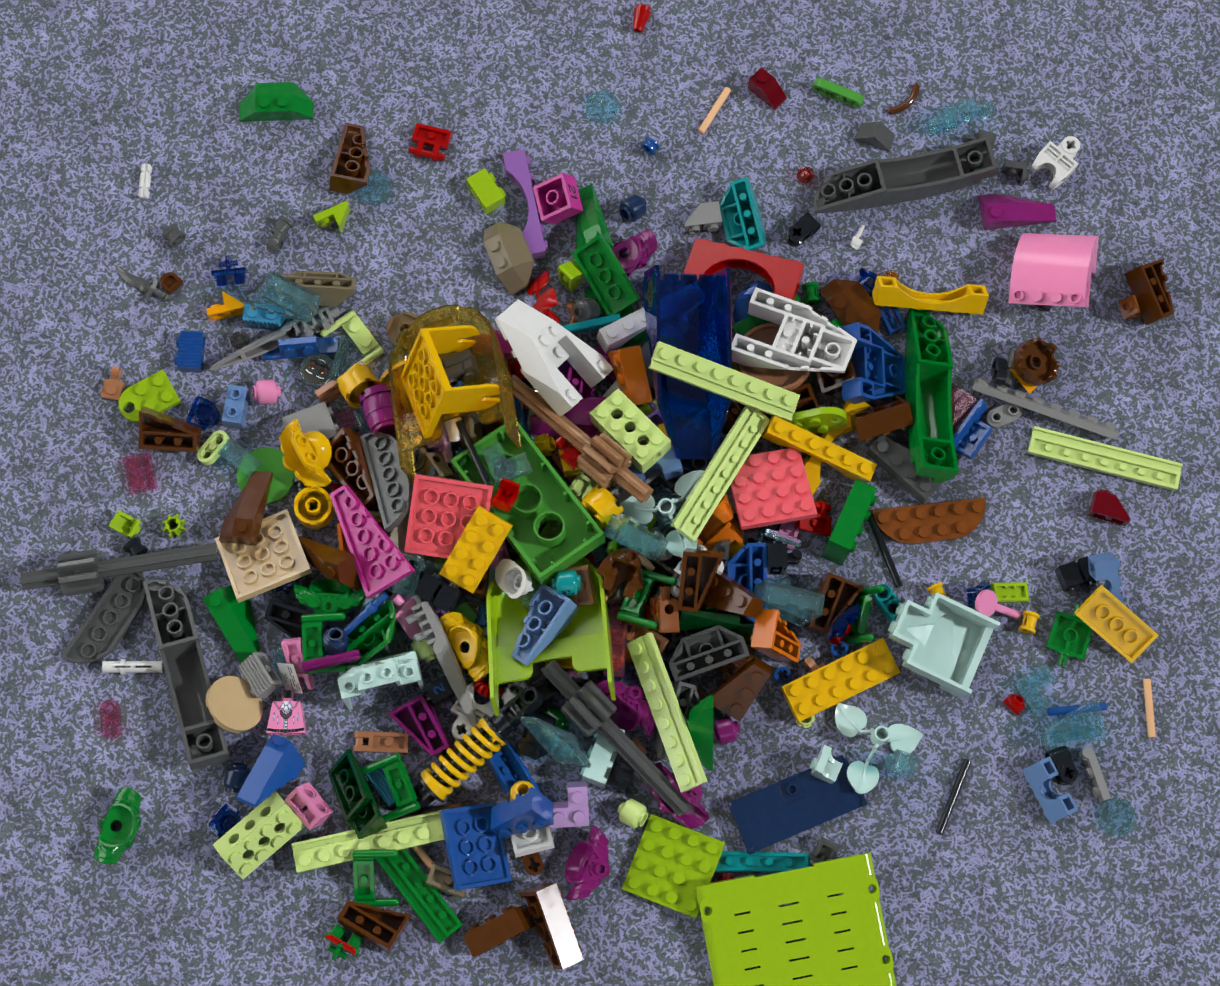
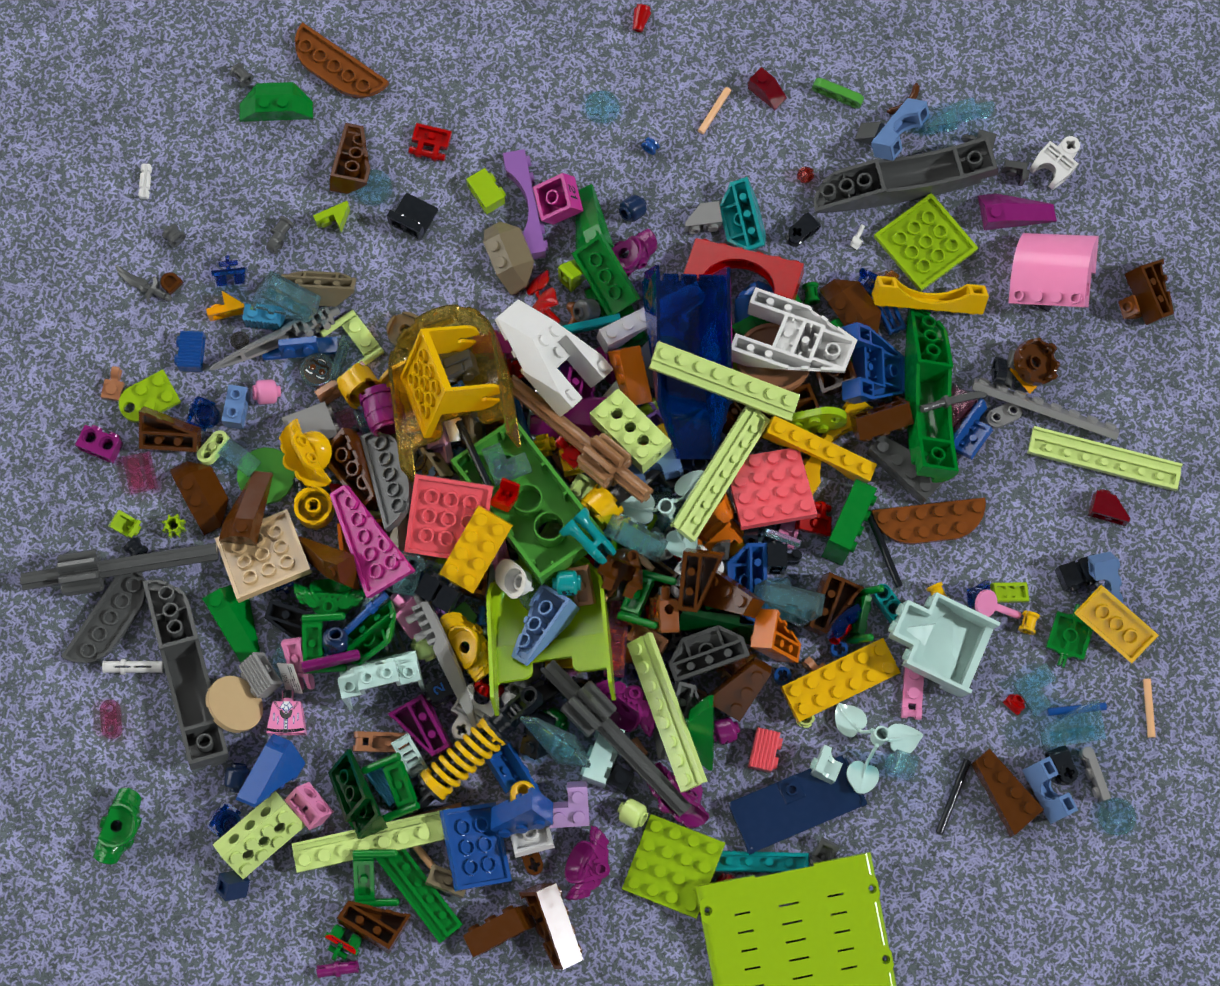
(97, 447): none -> magenta brick
(202, 494): none -> reddish brown wedge
(232, 886): none -> dark blue panel
(241, 75): none -> dark grey bush
(336, 66): none -> dark orange plate
(337, 969): none -> magenta pin
(412, 216): none -> black bracket
(417, 764): none -> light aqua slope
(600, 540): none -> teal piece
(764, 750): none -> coral brick
(909, 115): none -> medium blue arch
(912, 694): none -> bright pink plate
(925, 242): none -> lime plate
(946, 401): none -> dark grey sword
(1006, 793): none -> reddish brown wedge

